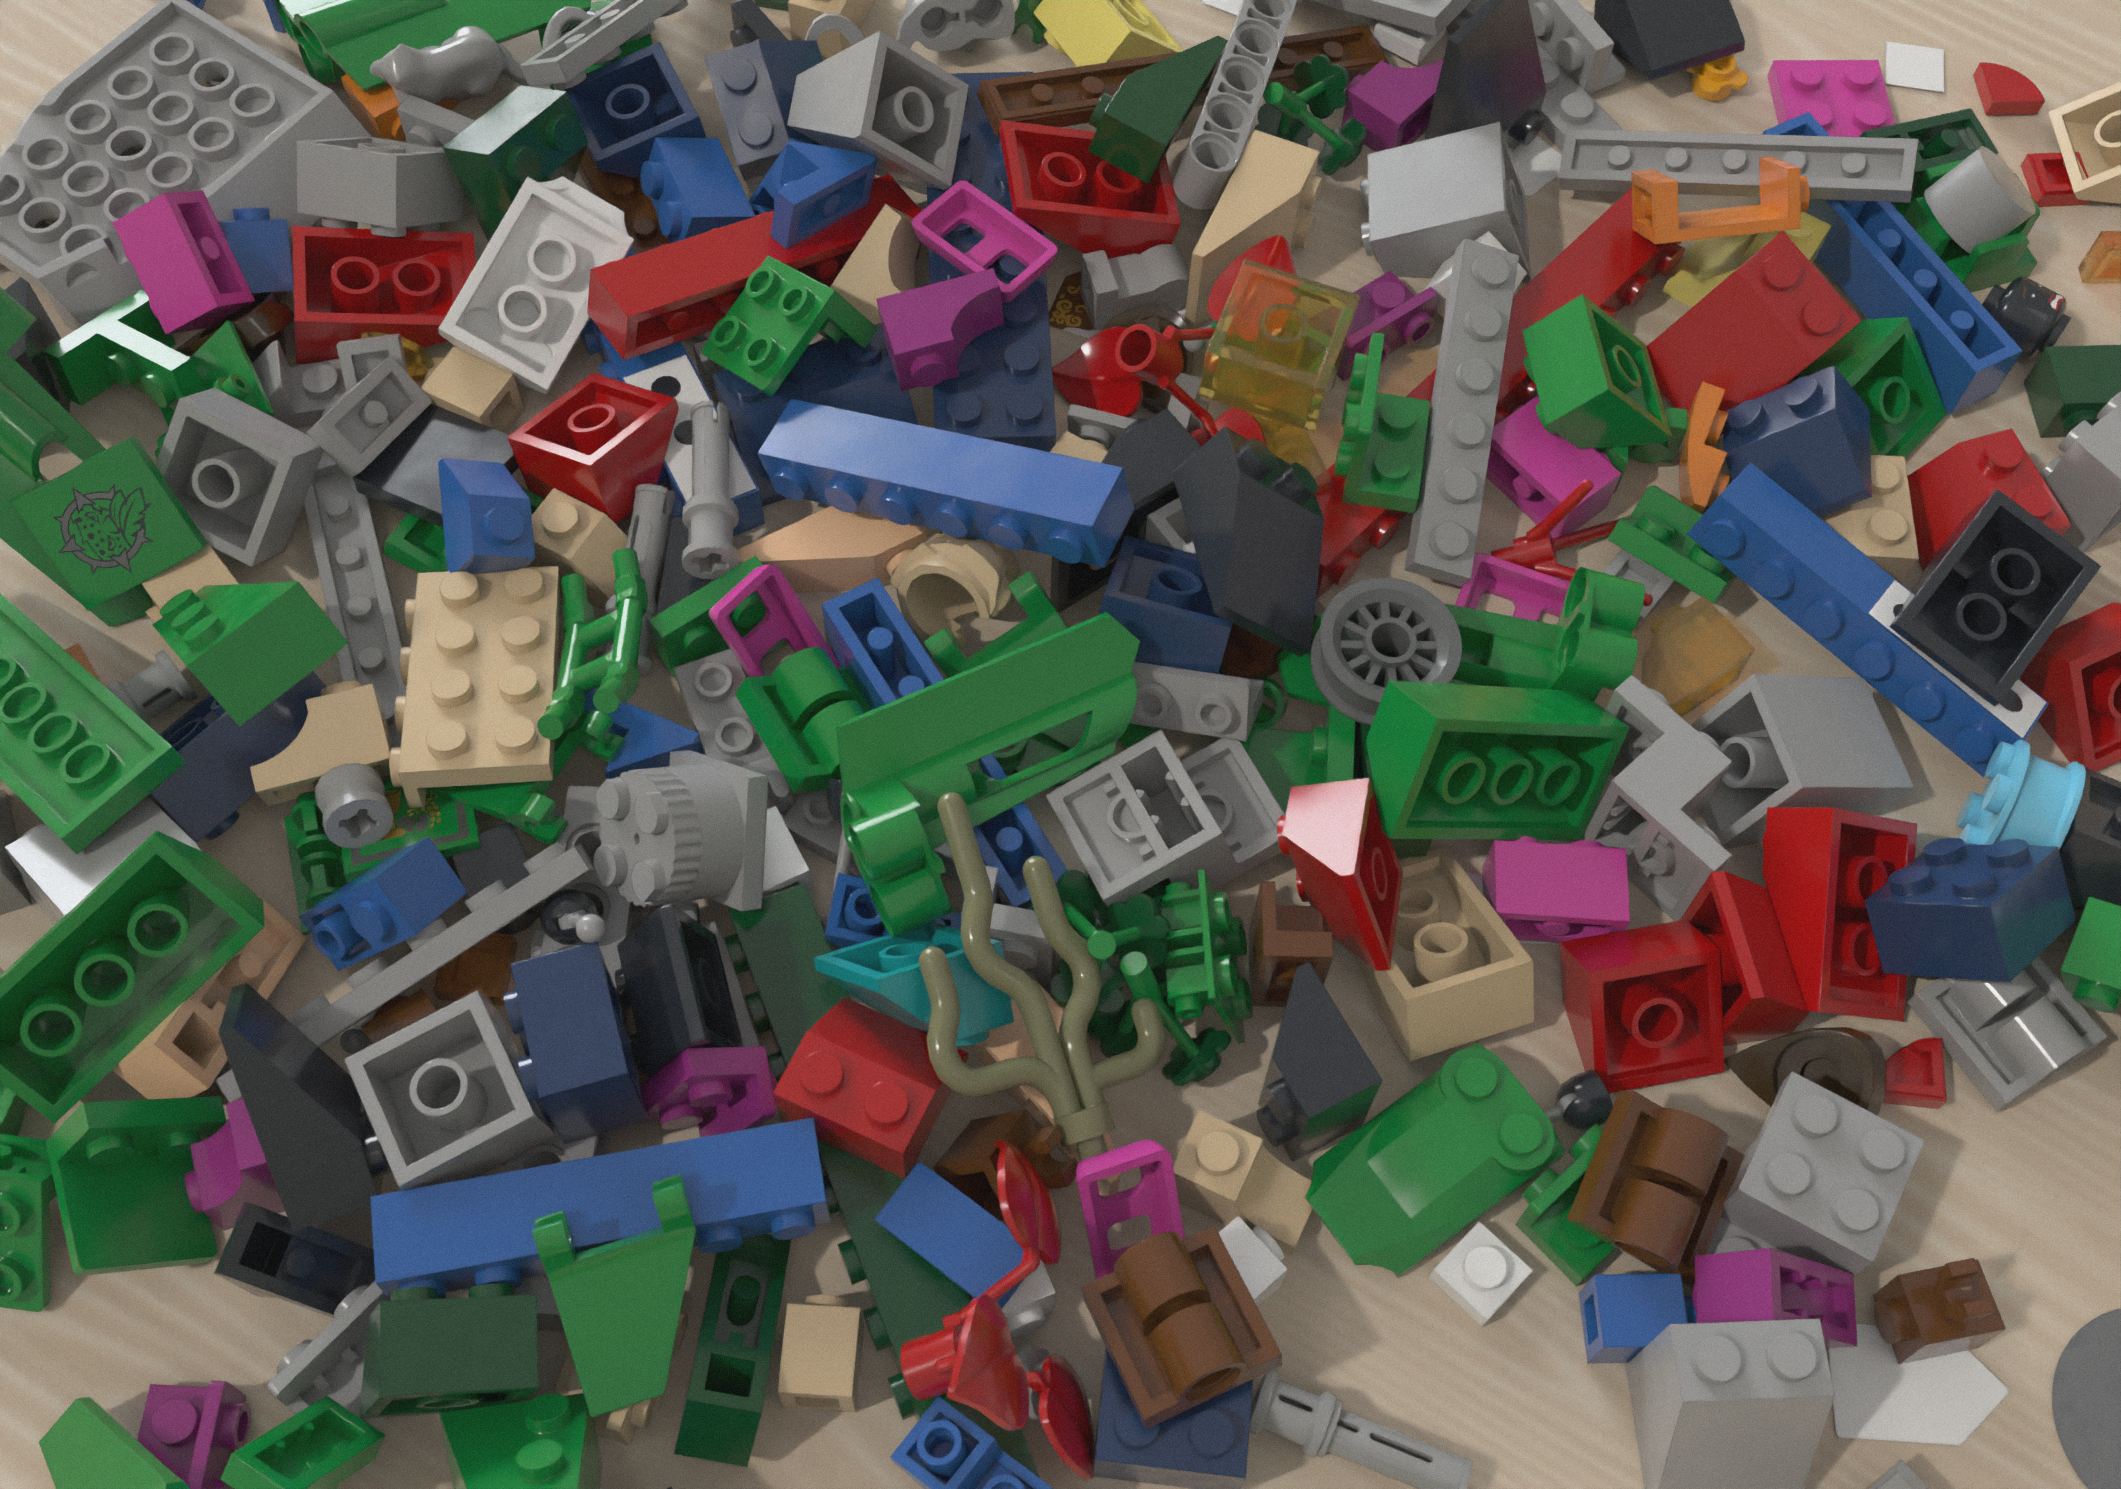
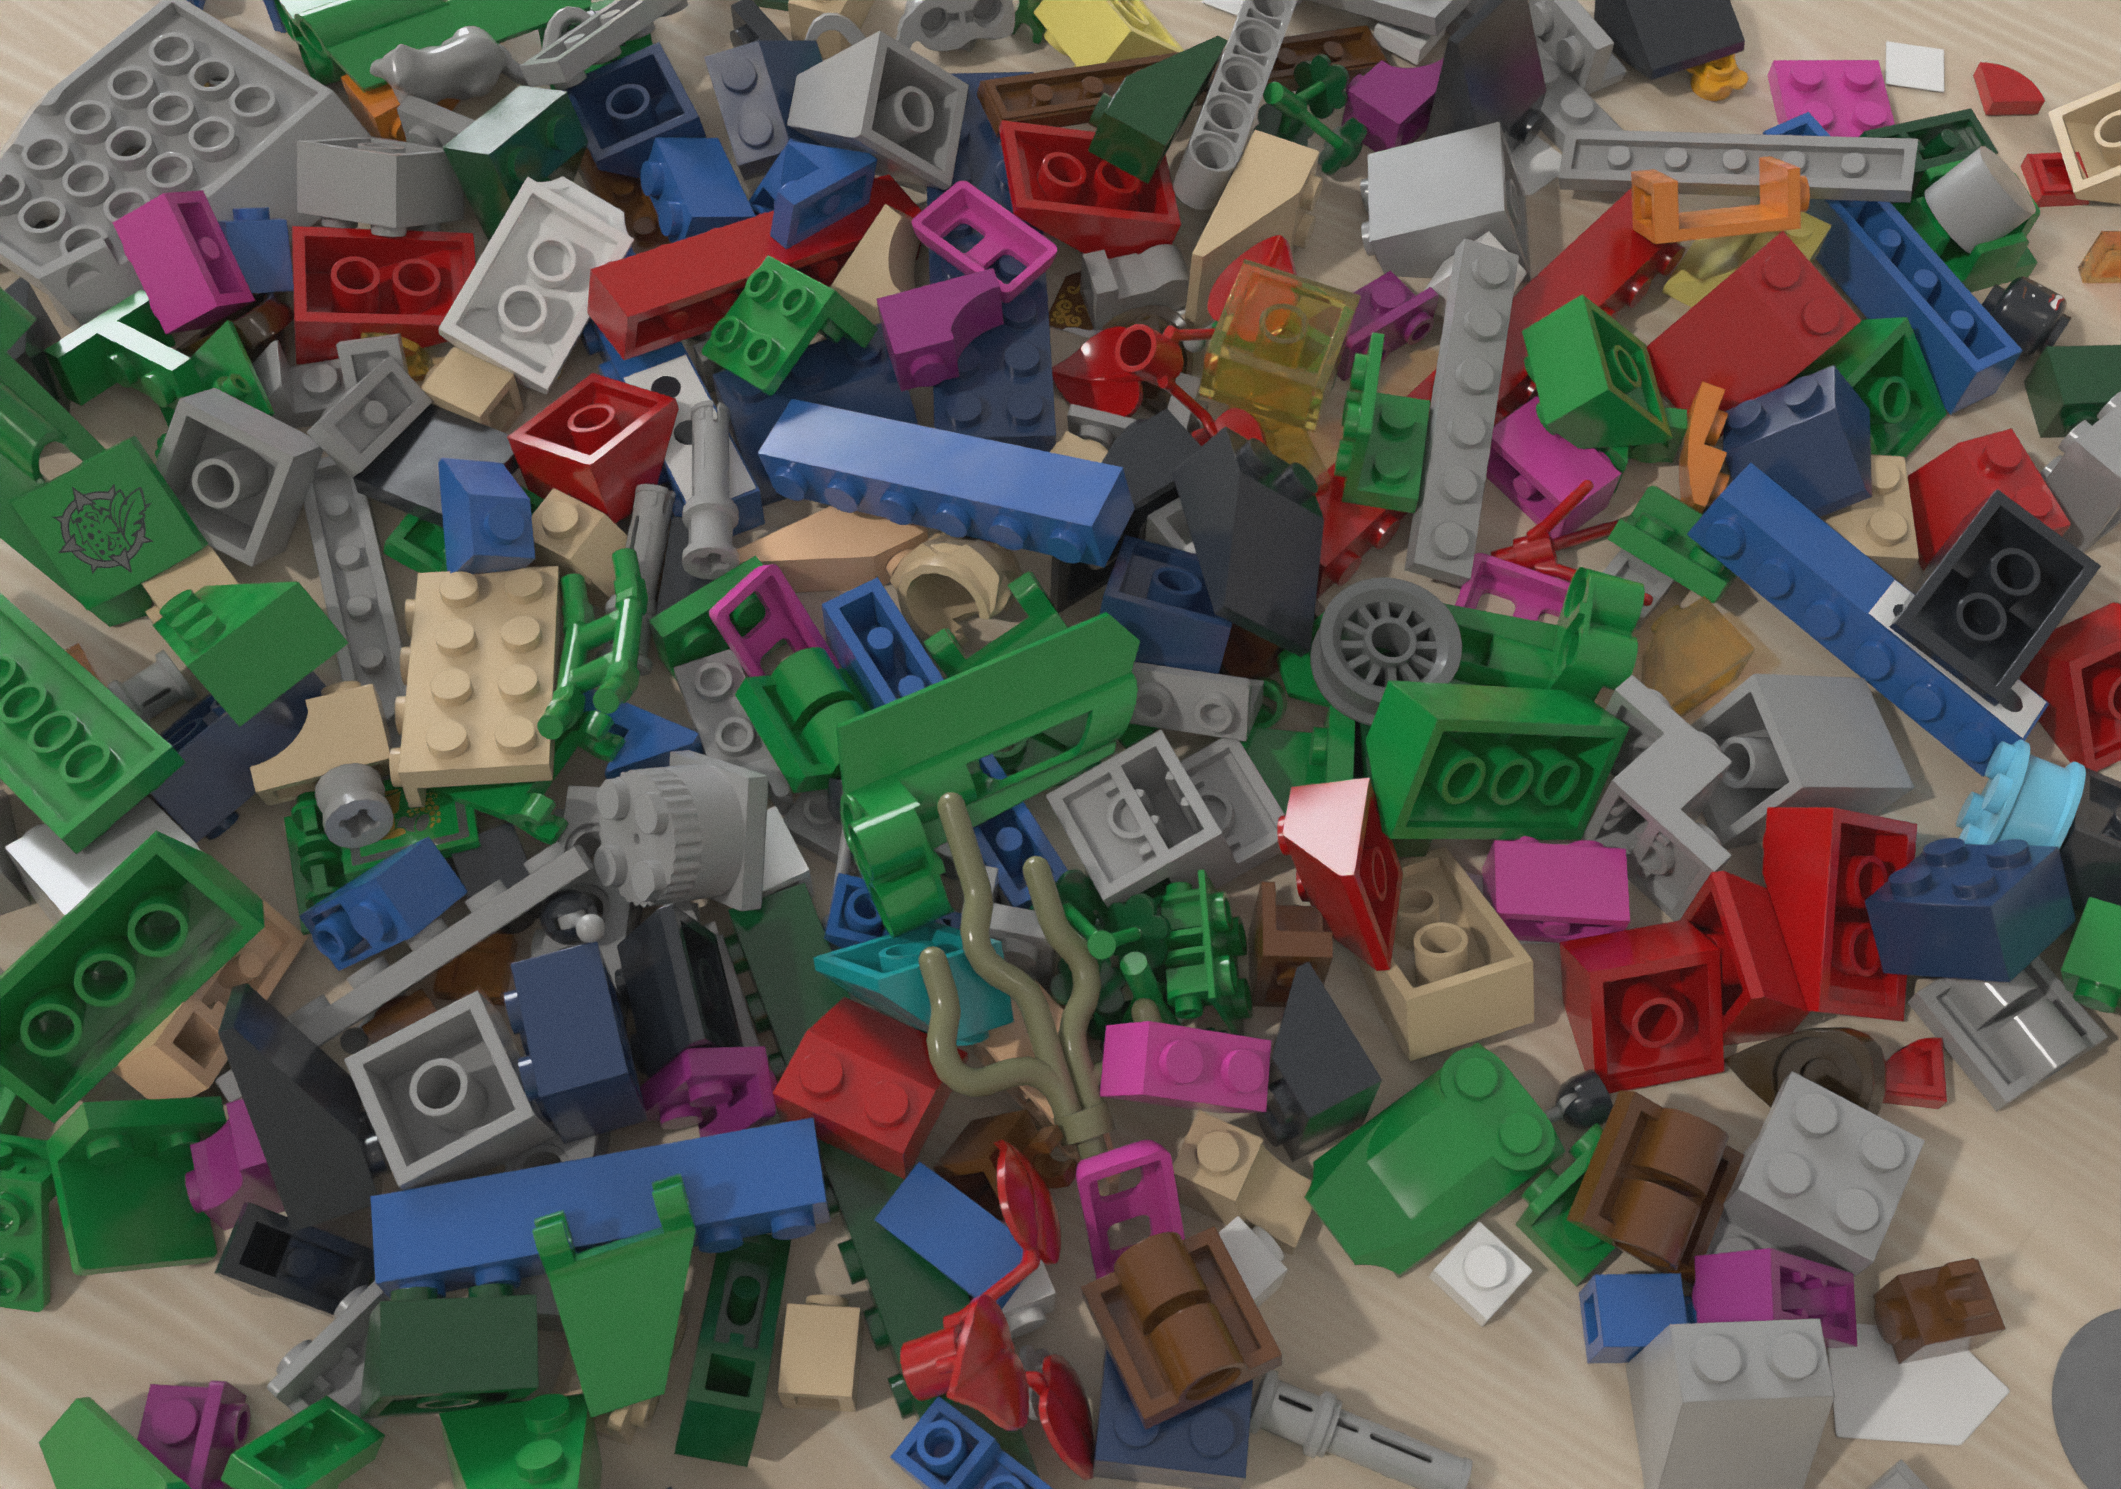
(1185, 1068): none -> dark pink brick

